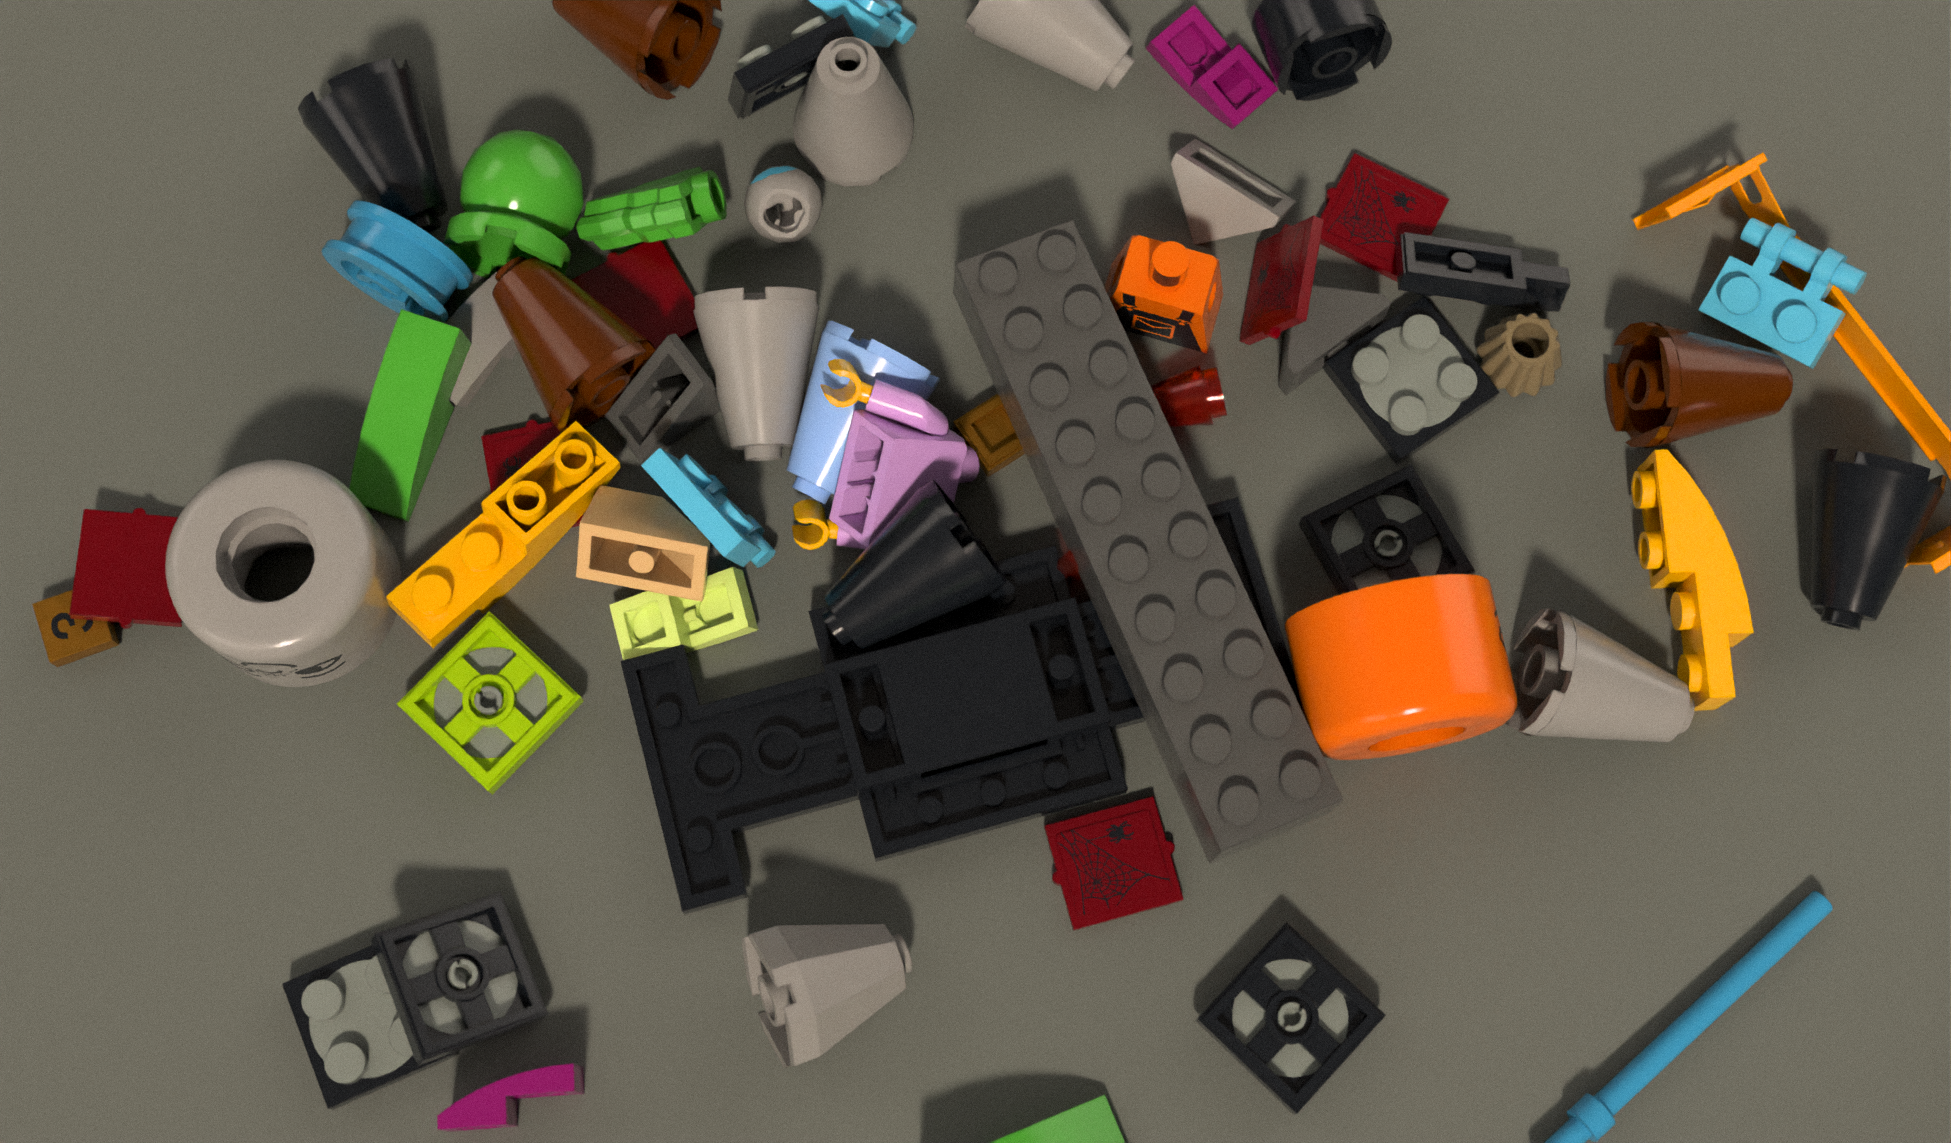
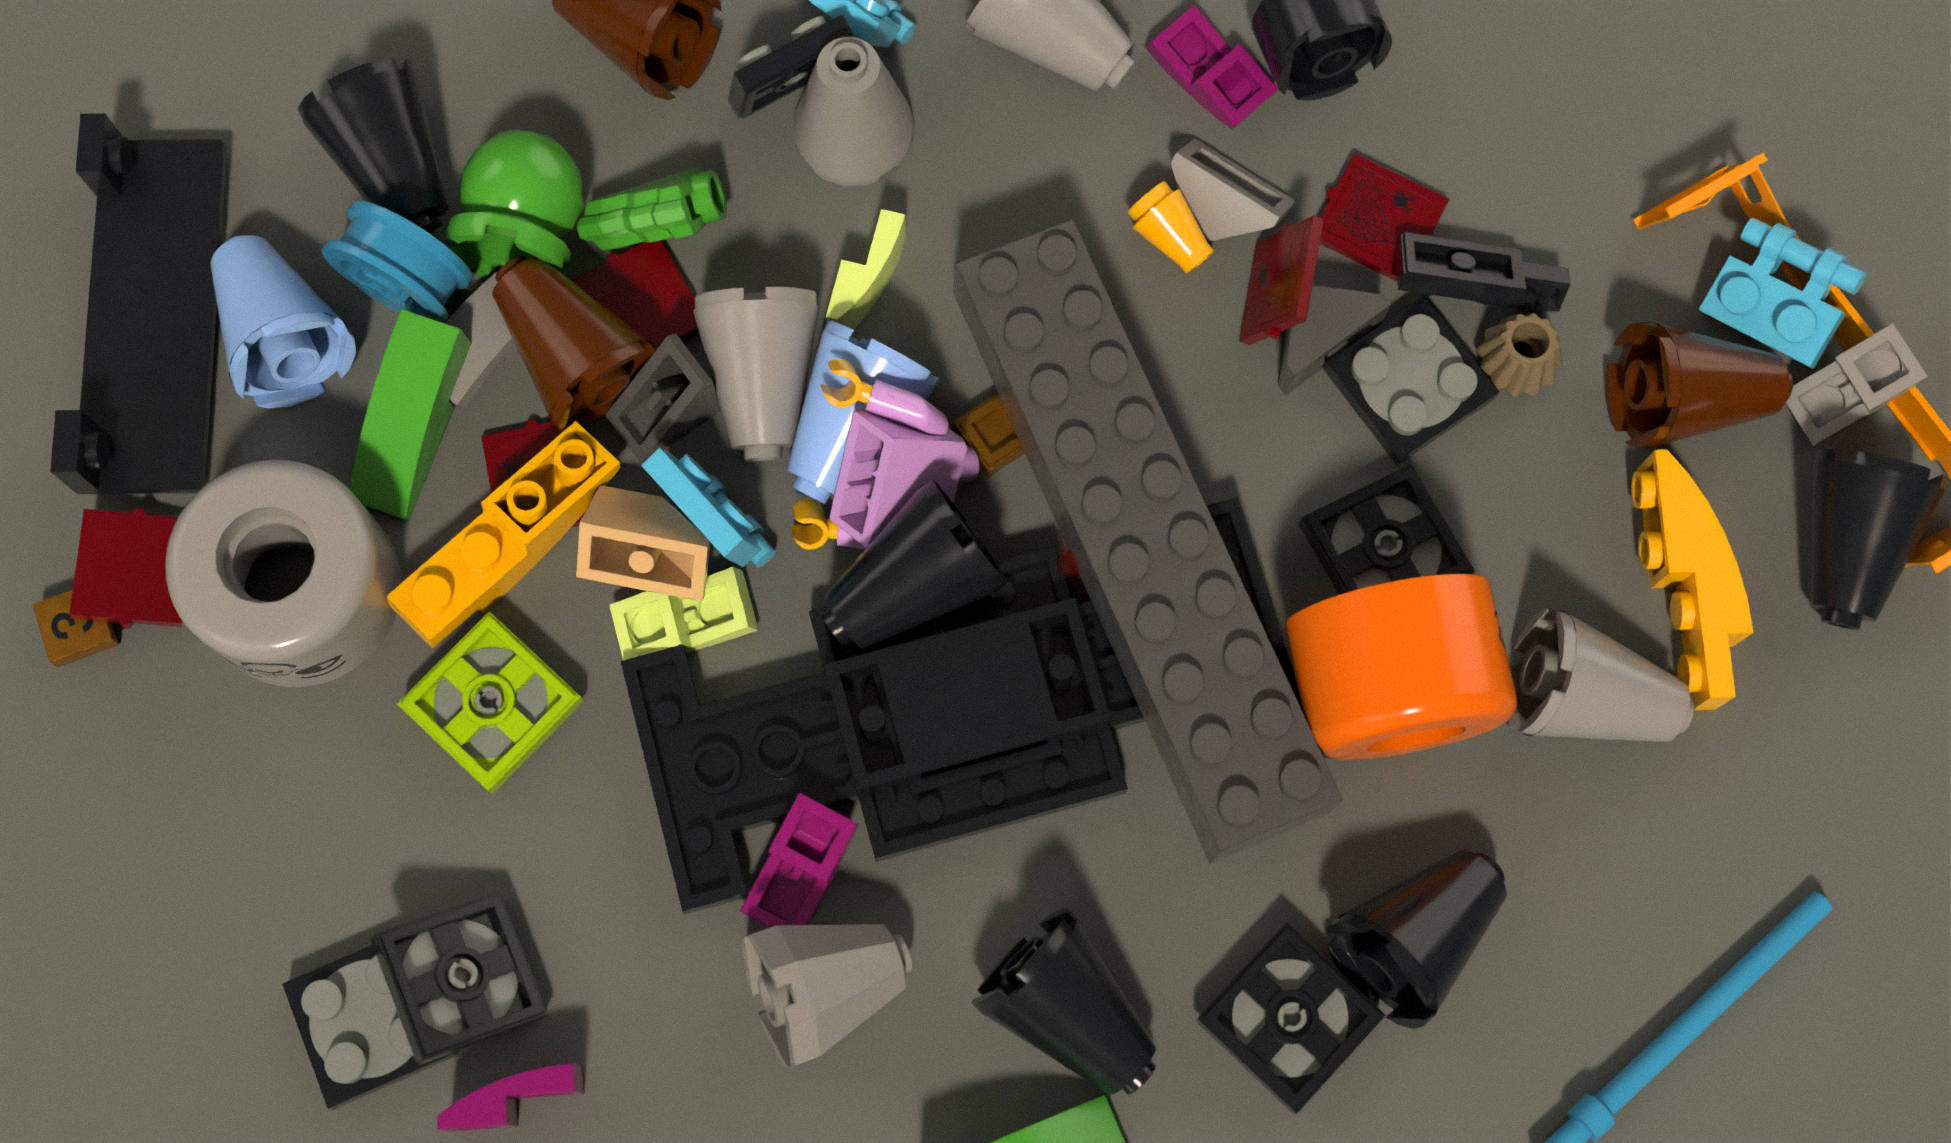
(147, 315): none -> black bracket
(275, 326): none -> light blue cone
(783, 204): light grey piece -> none
(800, 865): none -> magenta slope
(862, 285): none -> yellowish green slope
(1069, 1006): none -> black cone
(1113, 863): dark red piece -> none
(1166, 291): orange torso -> none
(1170, 226): none -> yellow cone
(1191, 397): clear red cone -> none
(1419, 935): none -> black cone
(1855, 385): none -> light grey slope

